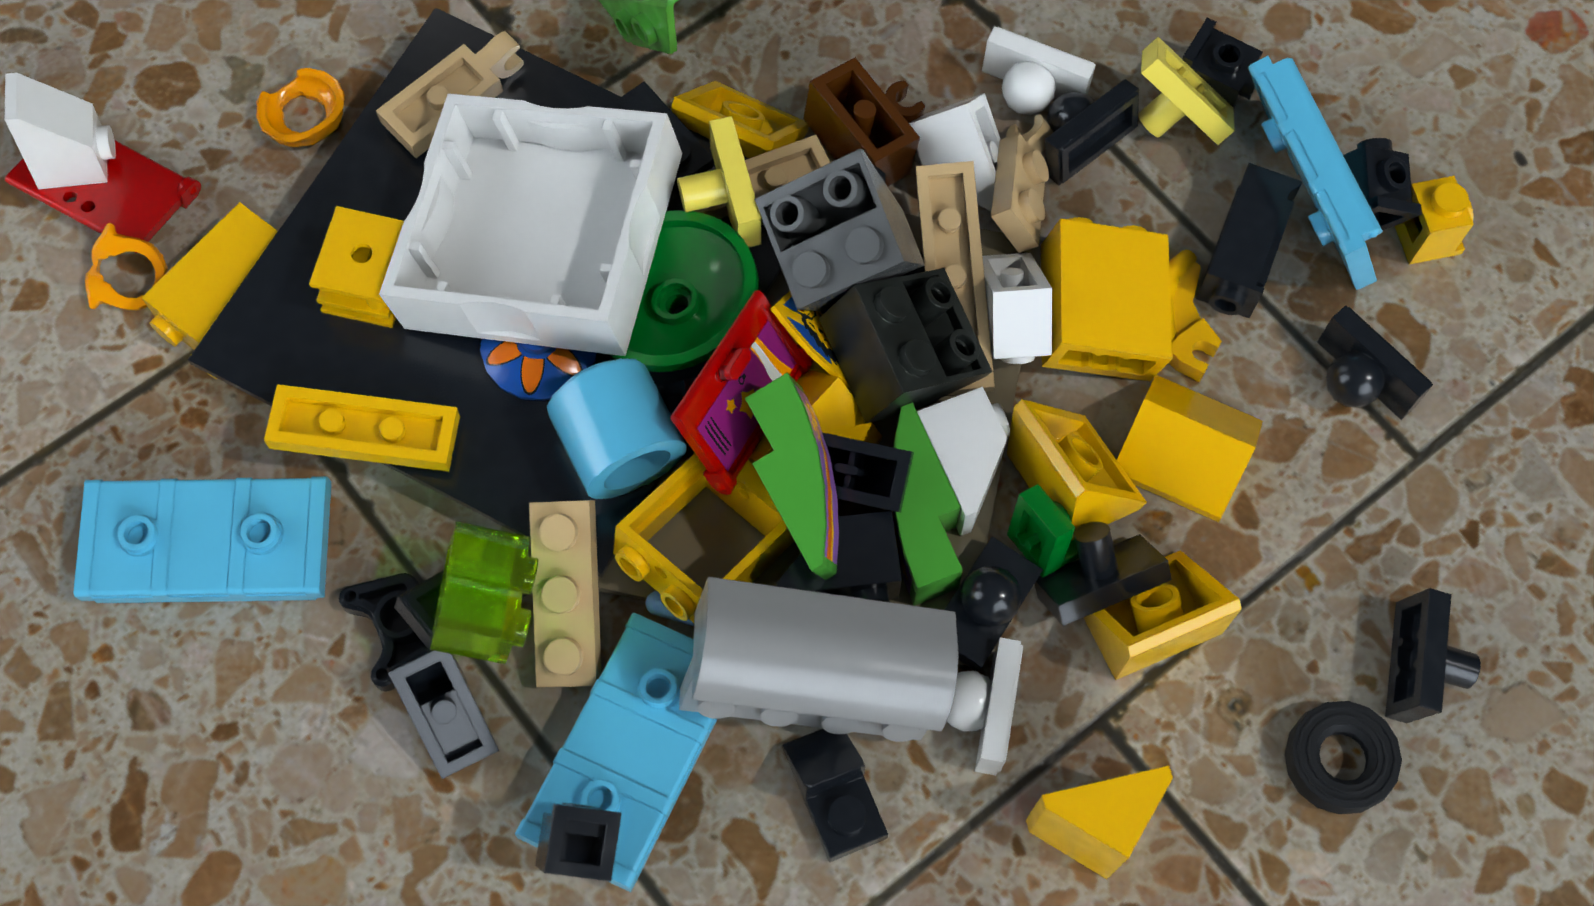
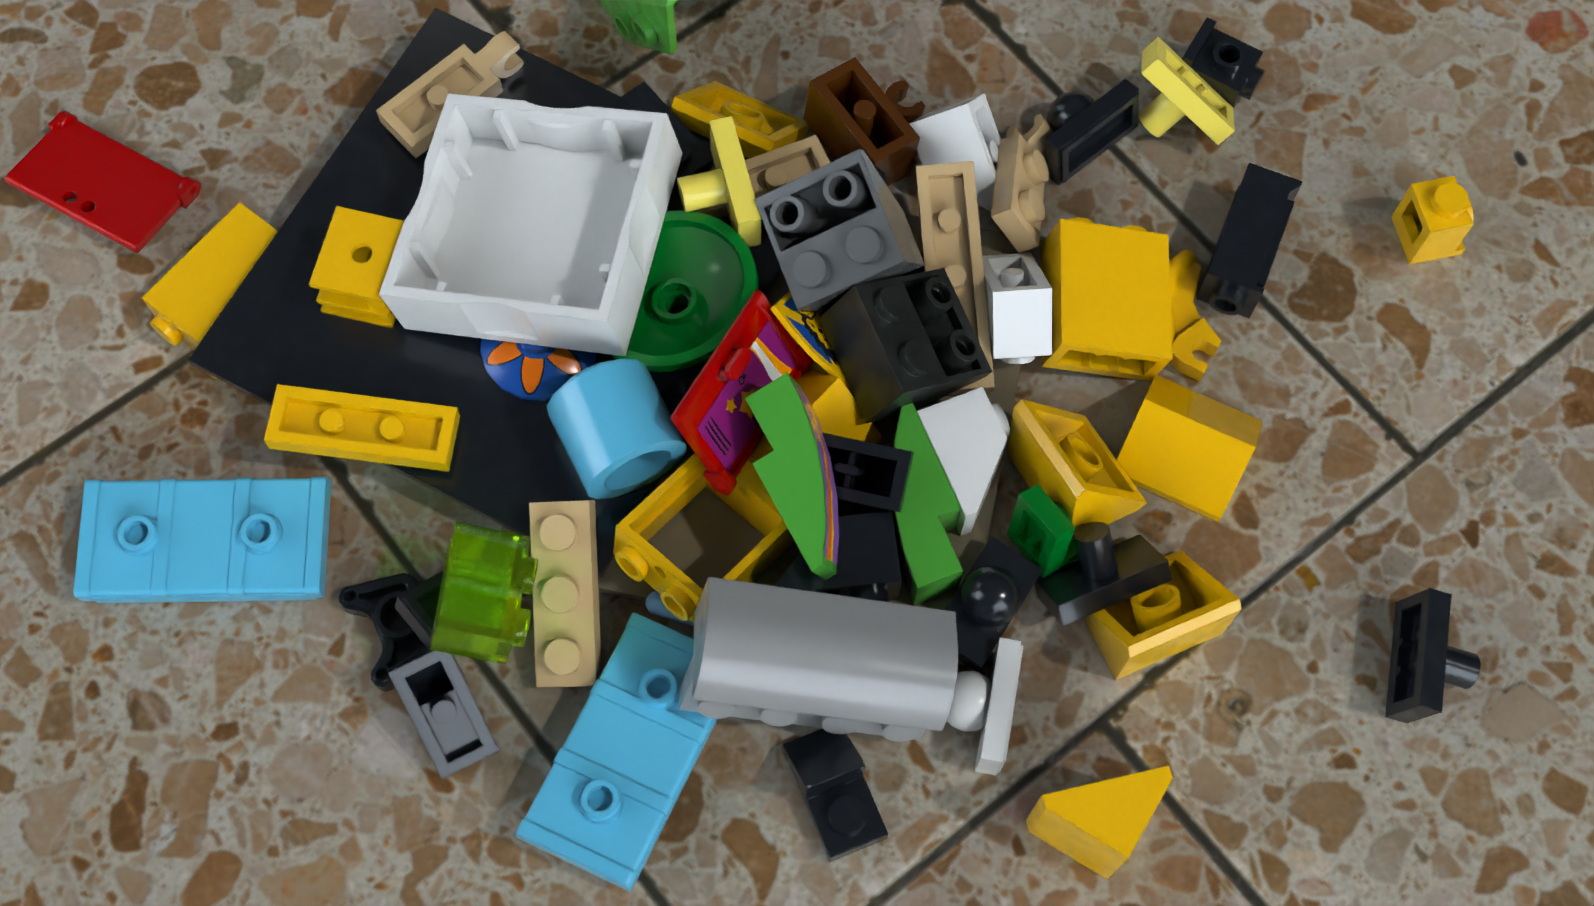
(57, 134): white slope -> none
(113, 244): light orange piece -> none
(314, 85): light orange piece -> none
(578, 841): black brick -> none
(1033, 71): white tile -> none
(1300, 128): medium azure container -> none
(1363, 726): black tyre -> none
(1369, 367): black tile -> none
(1384, 181): black brick -> none

